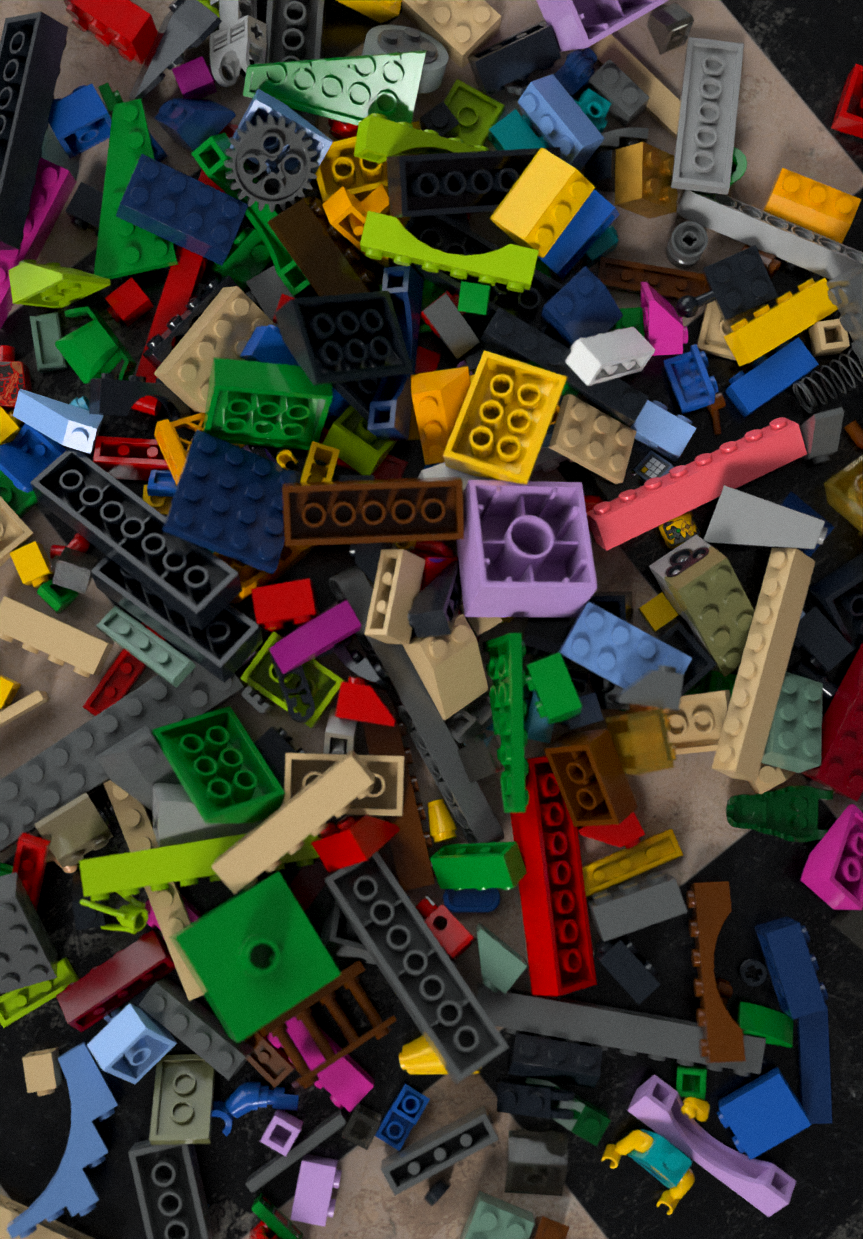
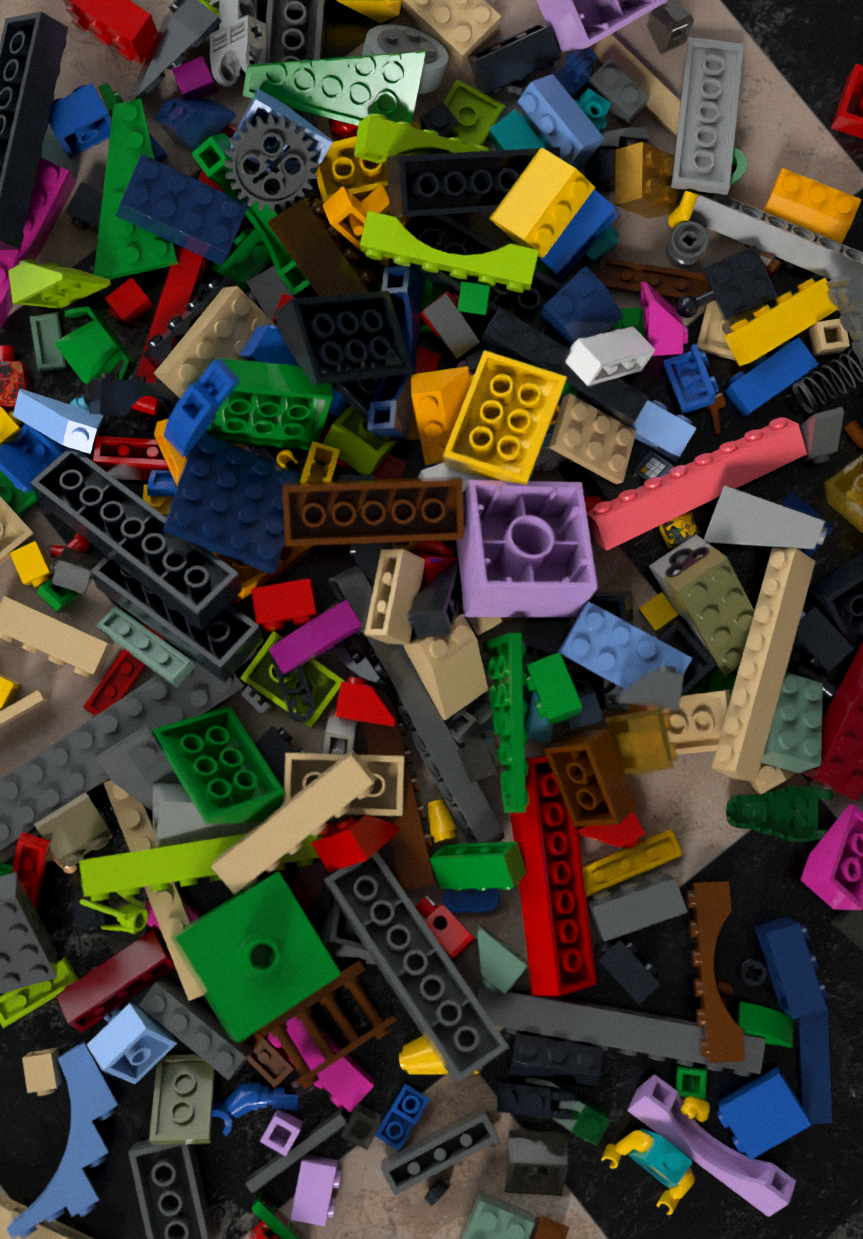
(198, 405): none -> blue slope
(683, 211): none -> yellow arm

